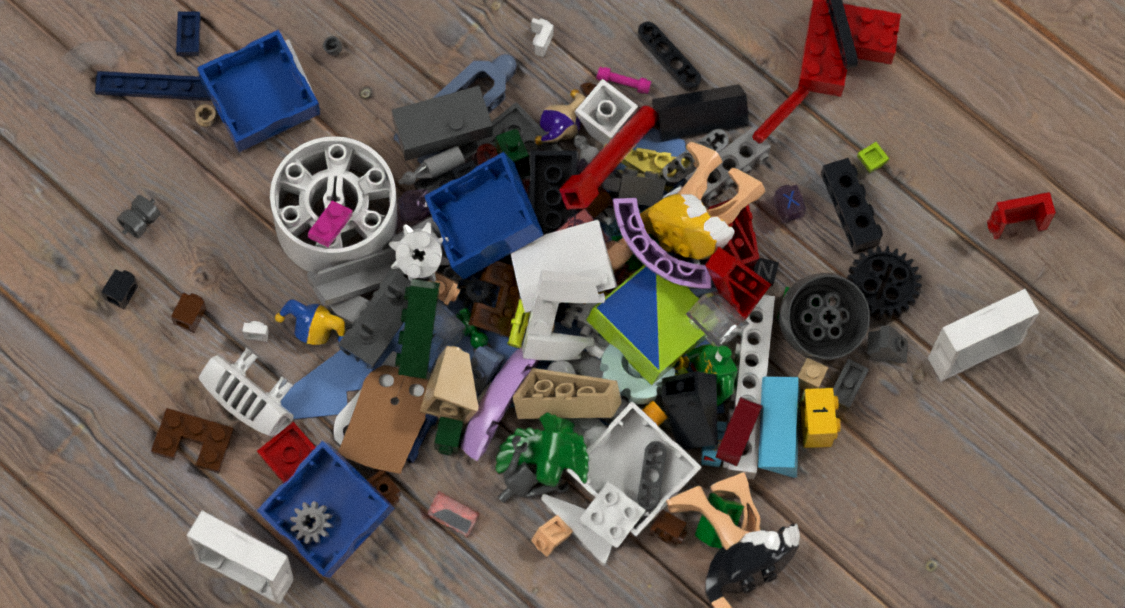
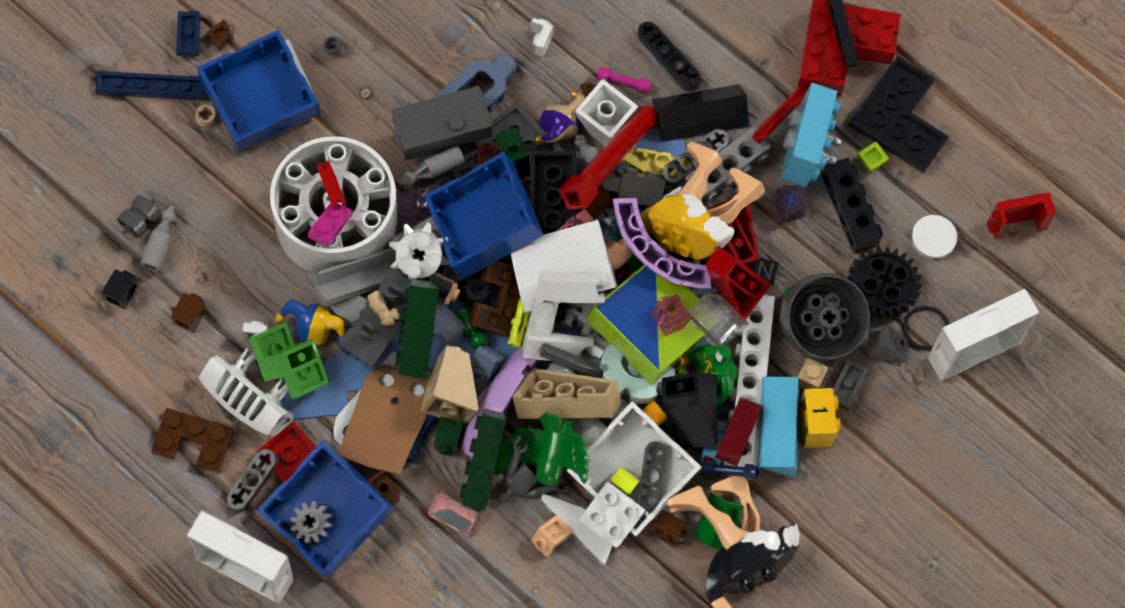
(158, 242): none -> light grey wheel
(219, 34): none -> reddish brown tile
(248, 498): none -> dark grey beam
(282, 358): none -> bright green bracket
(331, 184): none -> red piece
(380, 307): none -> tan arm
(445, 285): none -> black tile
(484, 460): none -> dark green brick
(570, 360): none -> dark grey axle
(624, 481): none -> neon yellow brick
(667, 322): none -> clear pink brick
(749, 472): none -> dark blue bar
(810, 136): none -> medium azure piece
(889, 119): none -> black plate
(914, 311): none -> black piece
(934, 237): none -> white tile

